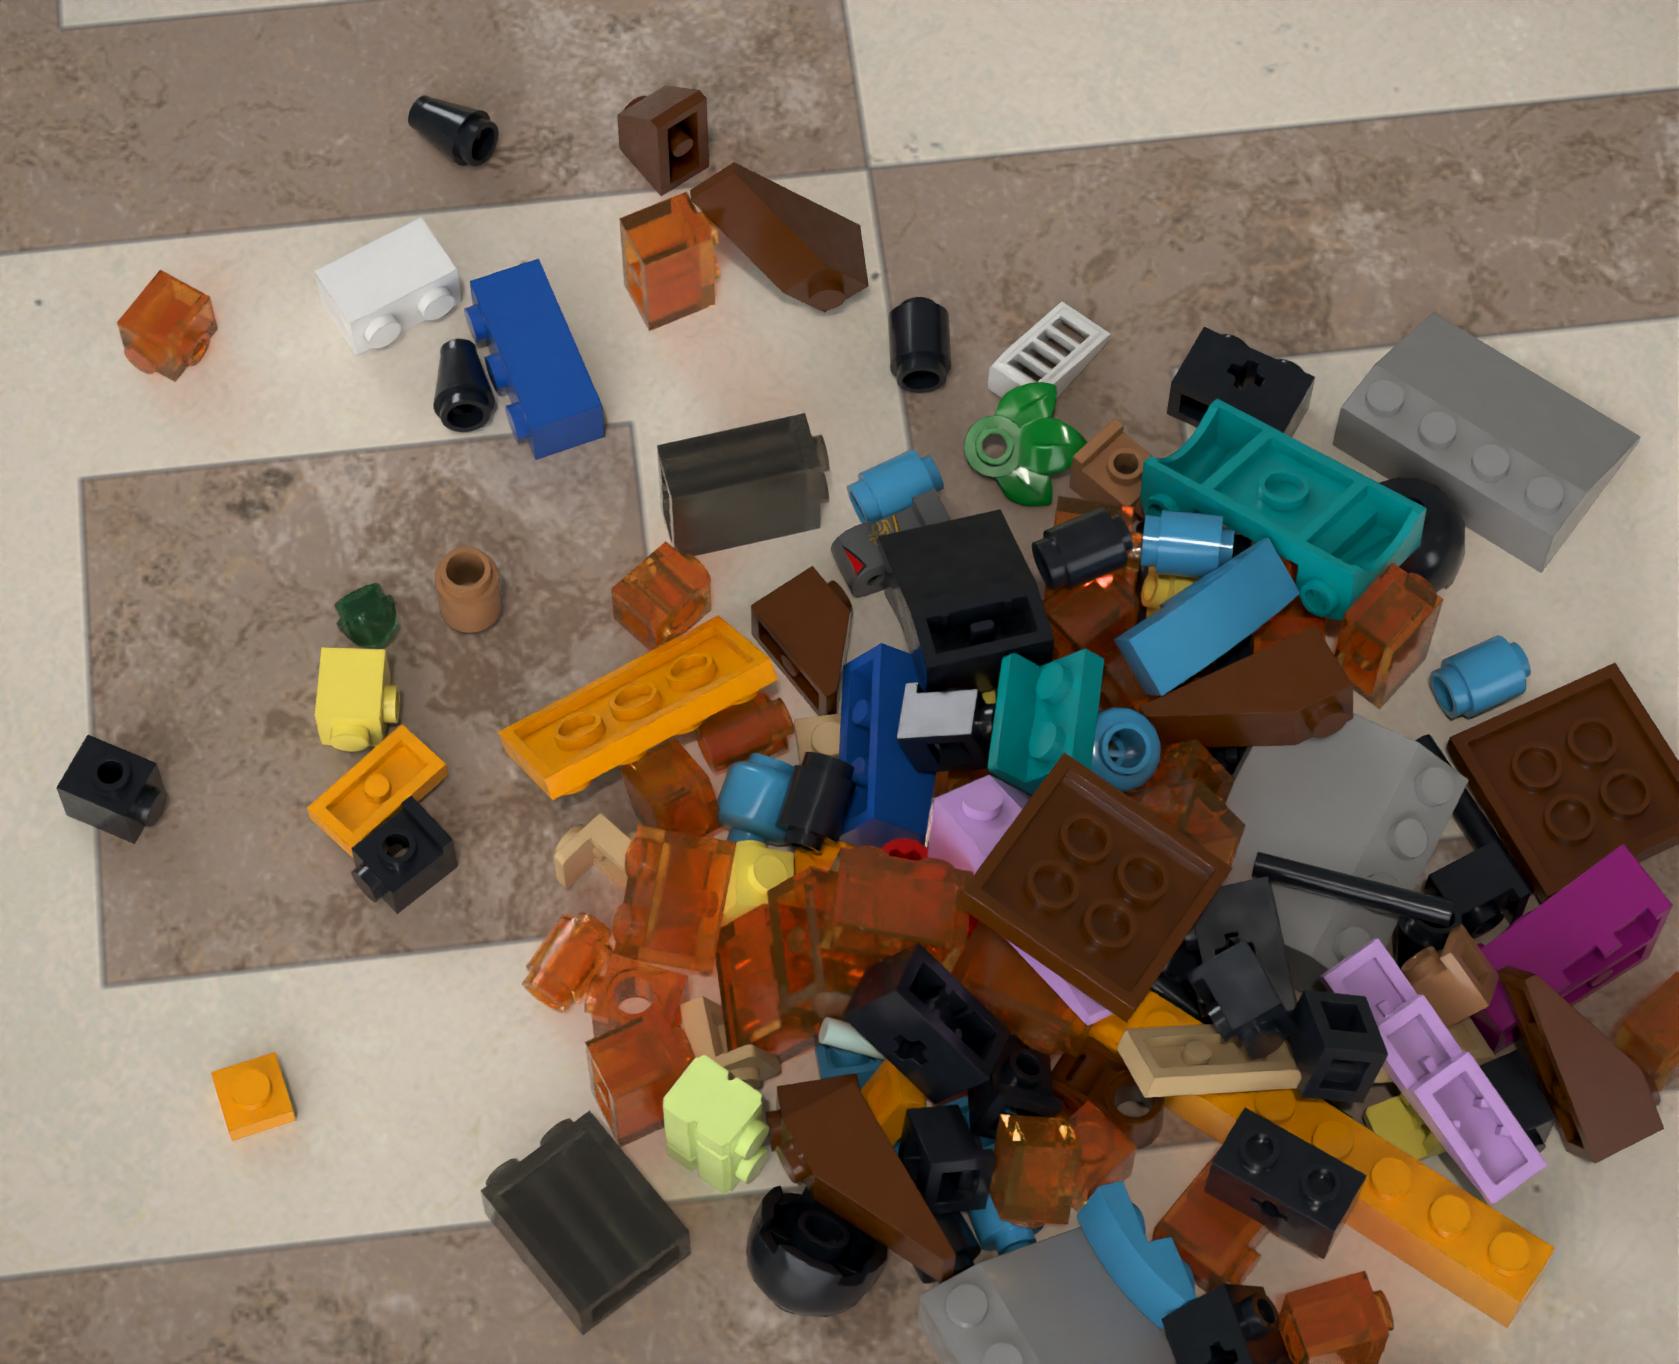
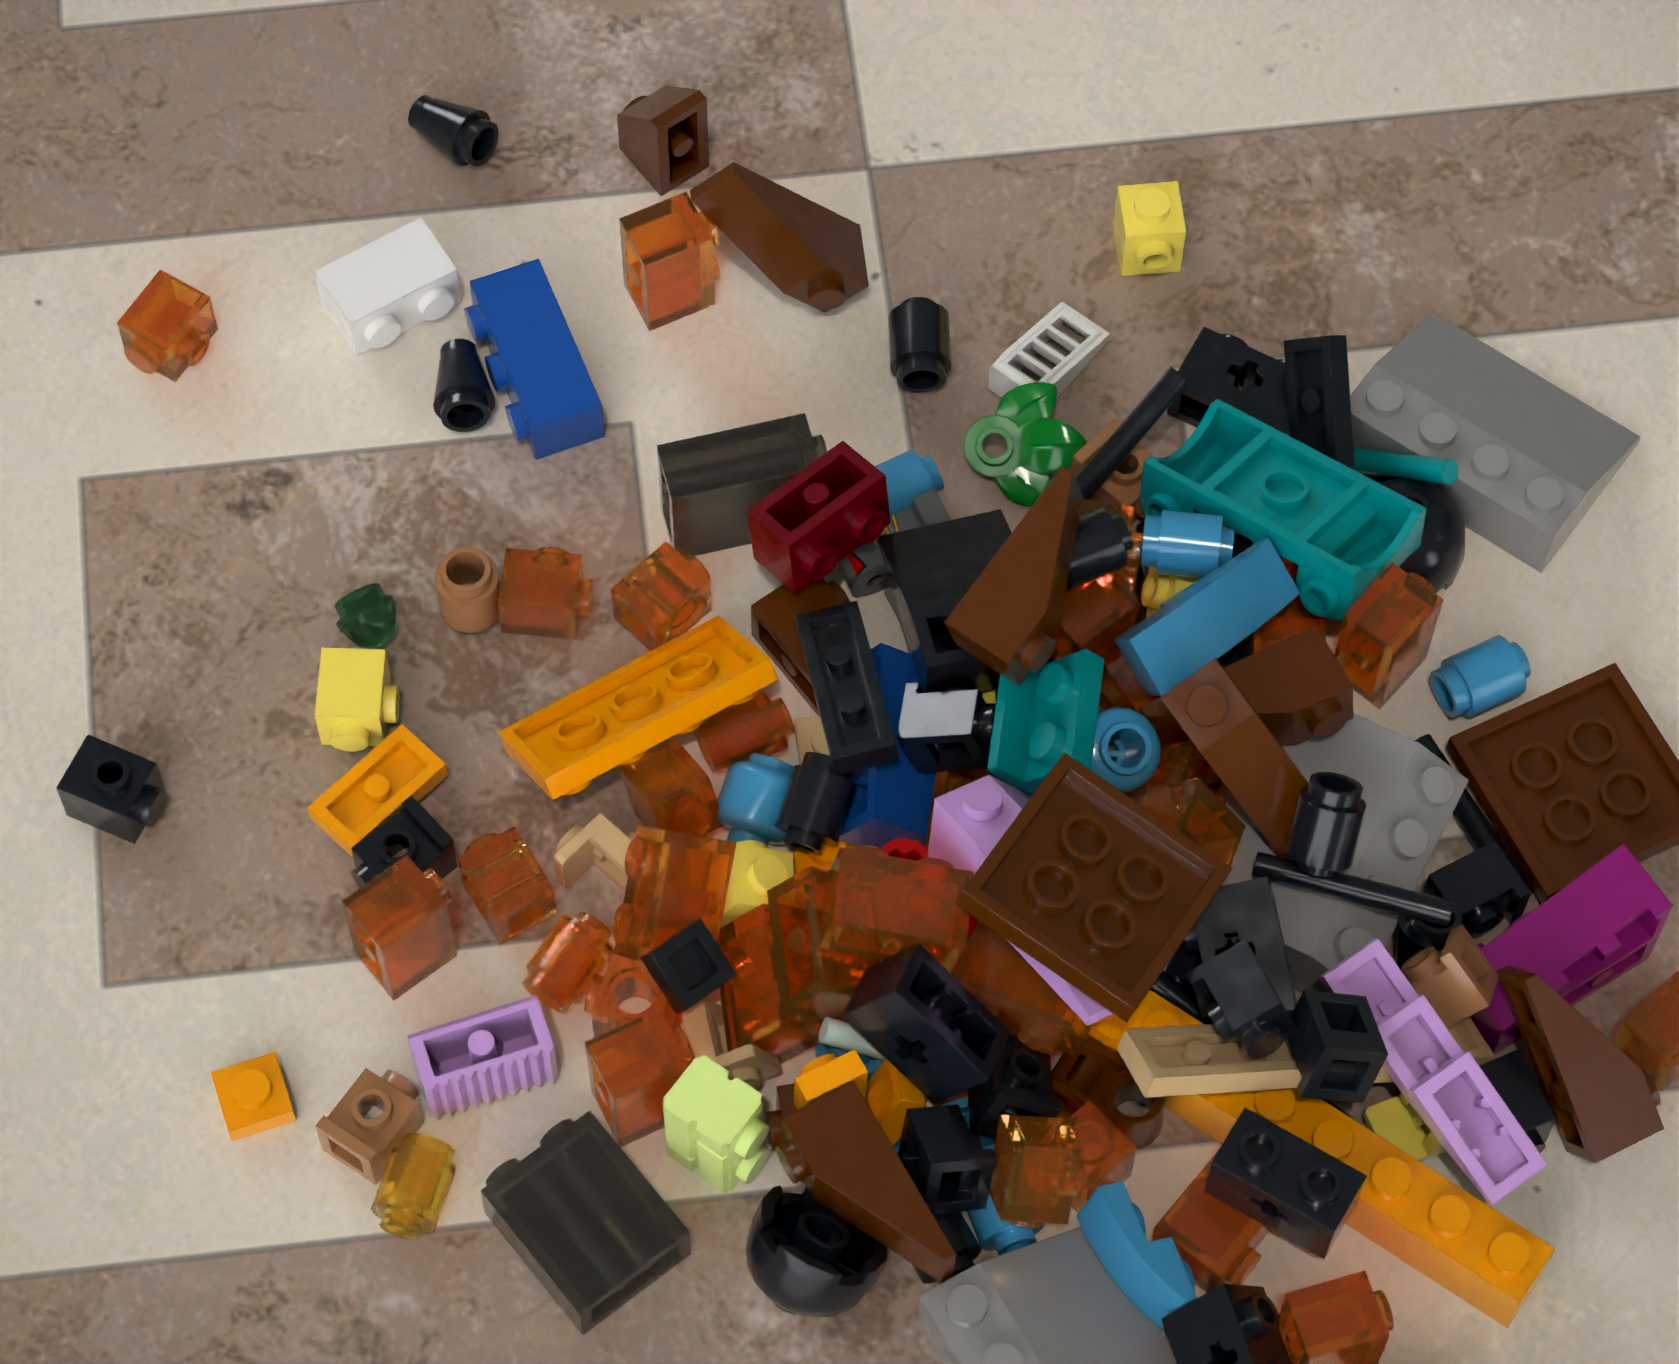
(364, 1142): none -> medium nougat brick
(402, 926): none -> clear orange brick
(414, 1186): none -> clear yellow brick
(483, 1056): none -> lavender brick
(506, 884): none -> clear orange brick
(543, 593): none -> clear orange brick
(688, 966): none -> black plate
(819, 517): none -> dark red brick
(828, 1075): none -> light orange plate
(846, 688): none -> black plate
(1019, 597): none -> reddish brown slope
(1131, 432): none -> black bar
(1149, 228): none -> light yellow brick
(1239, 749): none -> reddish brown slope
(1320, 395): none -> black plate
(1326, 824): none -> black brick
(1405, 466): none -> teal piece

